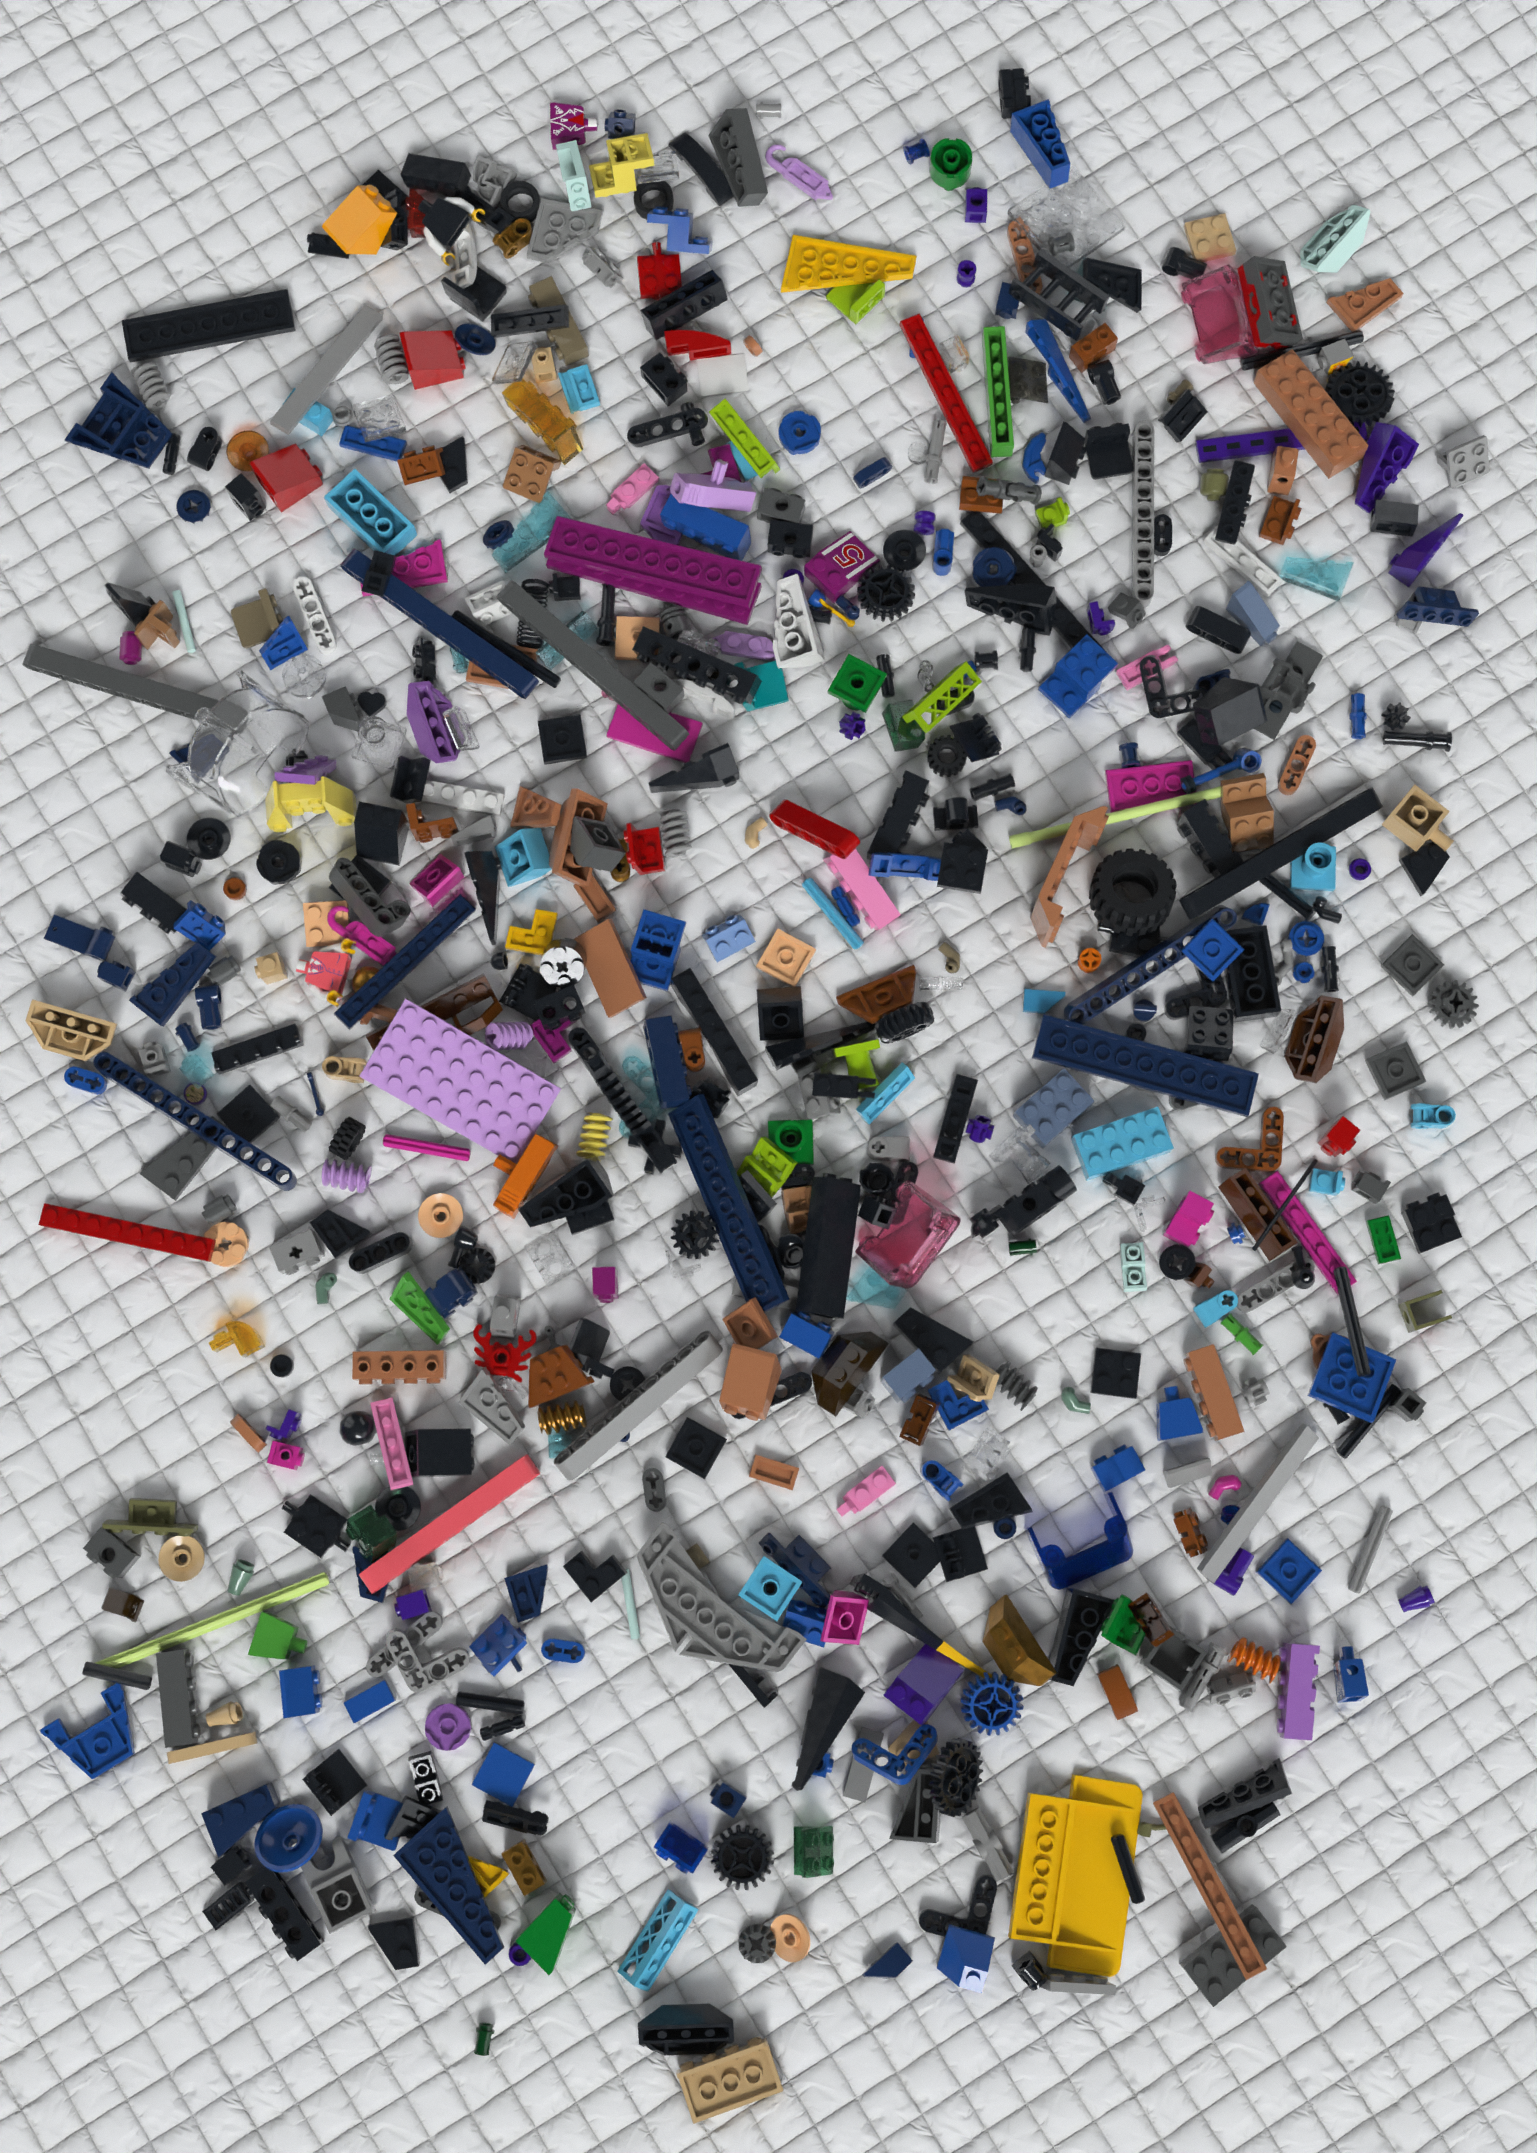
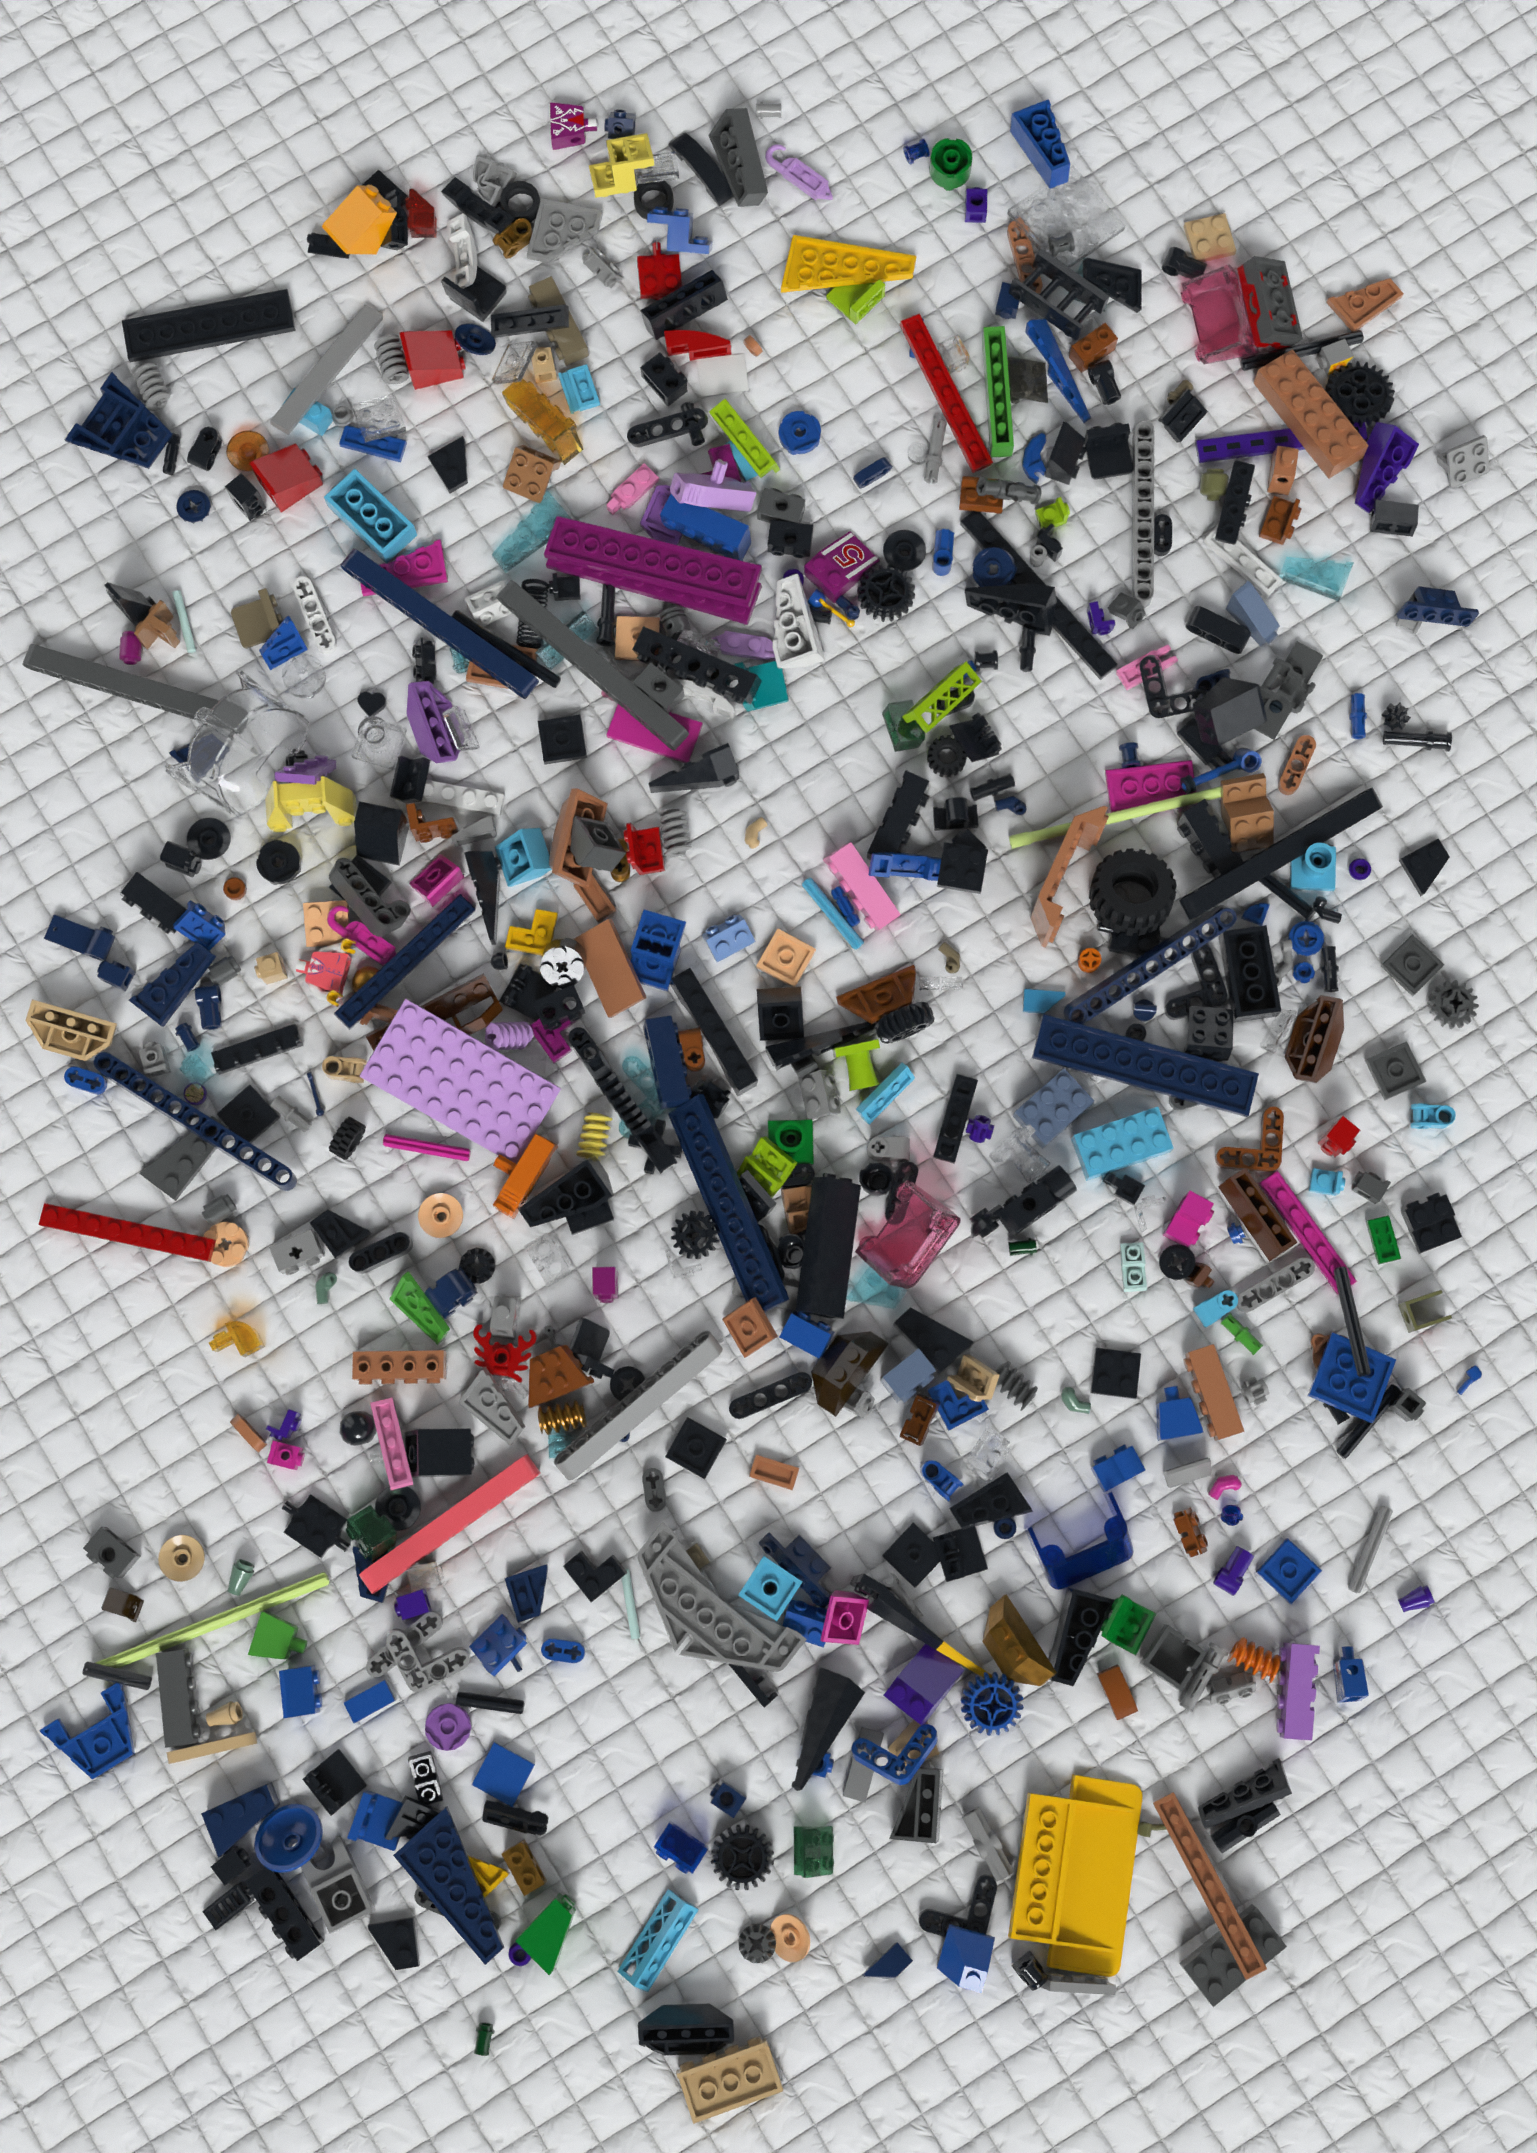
(151, 1515): olive bracket -> none
(281, 1366): black tile -> none
(342, 709): dark grey slope -> none
(345, 1176): lavender piece -> none
(379, 573): black slope -> none
(422, 465): dark orange bracket -> none
(435, 175): black brick -> none
(446, 222): black torso -> none
(463, 1240): black bar -> none
(502, 1727): black axle -> none
(503, 529): dark blue gear -> none
(534, 811): nougat wing -> none
(573, 175): light aqua panel -> none
(750, 1382): nougat slope -> none
(814, 829): red beam -> none
(841, 1086): black hinge -> none
(852, 725): dark purple gear -> none
(857, 684): green plant -> none
(866, 1491): bright pink hinge -> none
(877, 1211): black brick -> none
(884, 665): black axle -> none
(924, 522): dark purple wheel -> none
(925, 675): clear arm -> none
(956, 1777): black gear -> none
(966, 267): dark purple bush -> none
(1012, 91): black brick -> none
(1078, 676): blue bracket -> none
(1127, 1868): black axle -> none
(1156, 1626): reddish brown piece -> none
(1212, 949): blue tile -> none
(1257, 1503): light grey tile -> none
(1284, 1205): black axle -> none
(1301, 1268): black bar -> none
(1336, 240): light aqua wedge -> none
(1416, 556): dark purple wedge -> none
(1418, 820): tan brick -> none
(1474, 1374): none -> blue hand

